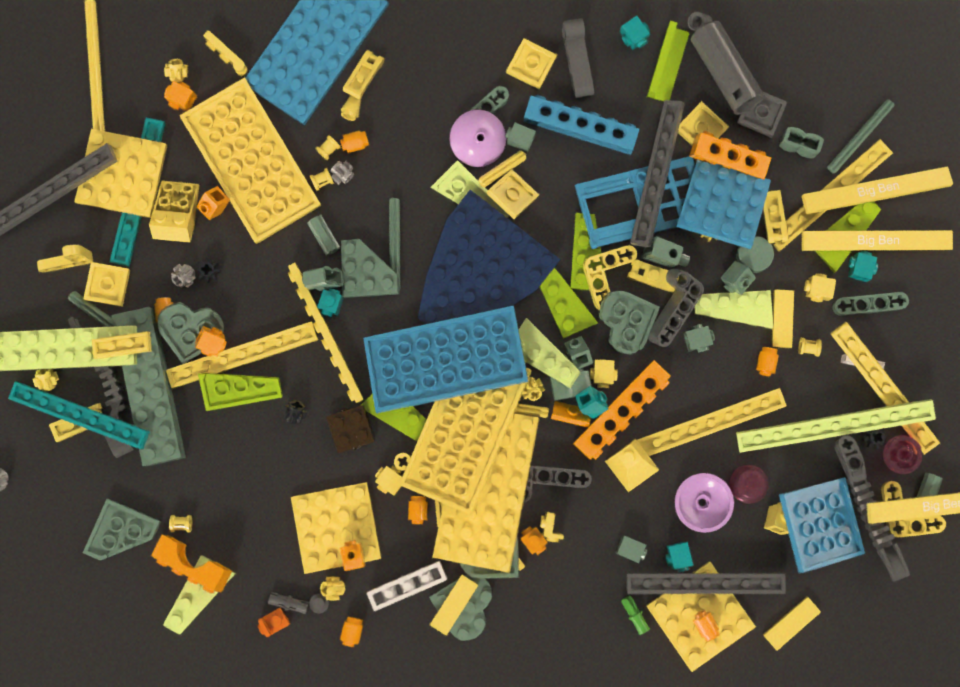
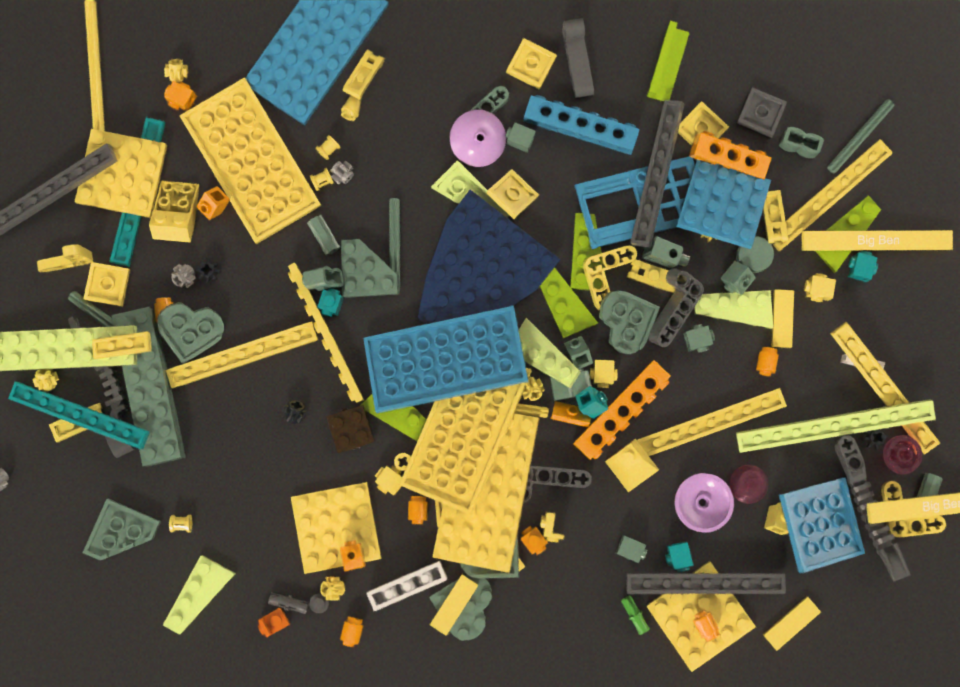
(173, 553): light orange arch -> none
(210, 341): light orange brick -> none
(225, 53): light yellow plate -> none
(233, 390): lime wing -> none
(354, 141): light orange brick -> none
(502, 169): light yellow axle -> none
(635, 33): teal brick -> none
(724, 63): dark grey piece -> none
(810, 346): light yellow bush -> none
(870, 303): sand green beam -> none
(877, 190): light yellow tile -> none

